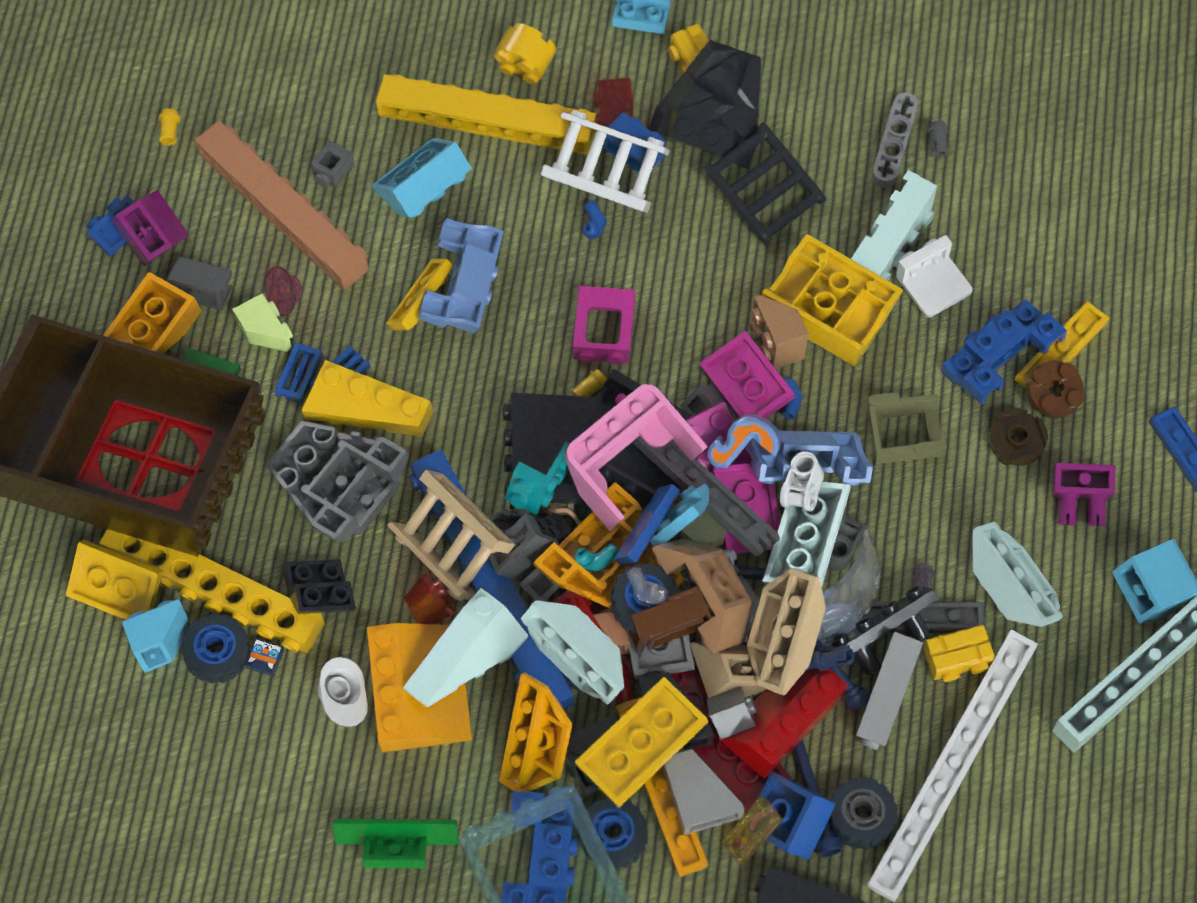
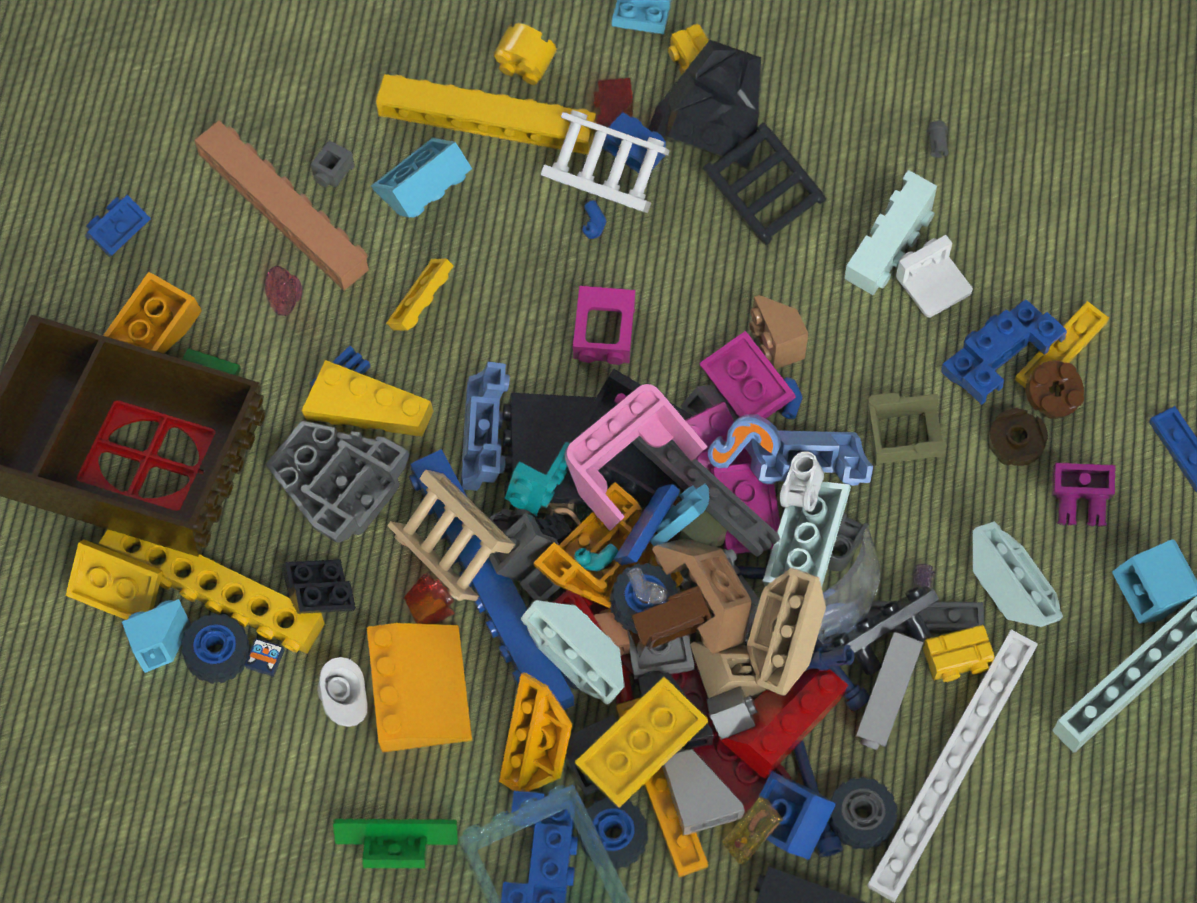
(150, 227): magenta slope -> none
(169, 119): yellow pin -> none
(203, 281): dark grey hinge -> none
(260, 324): yellowish green slope -> none
(291, 393): blue tile -> none
(471, 276): medium blue bracket -> none
(474, 642): light aqua wedge -> none
(481, 443): none -> medium blue bracket
(590, 384): yellow pin -> none
(835, 298): yellow piece -> none
(894, 139): light grey beam -> none

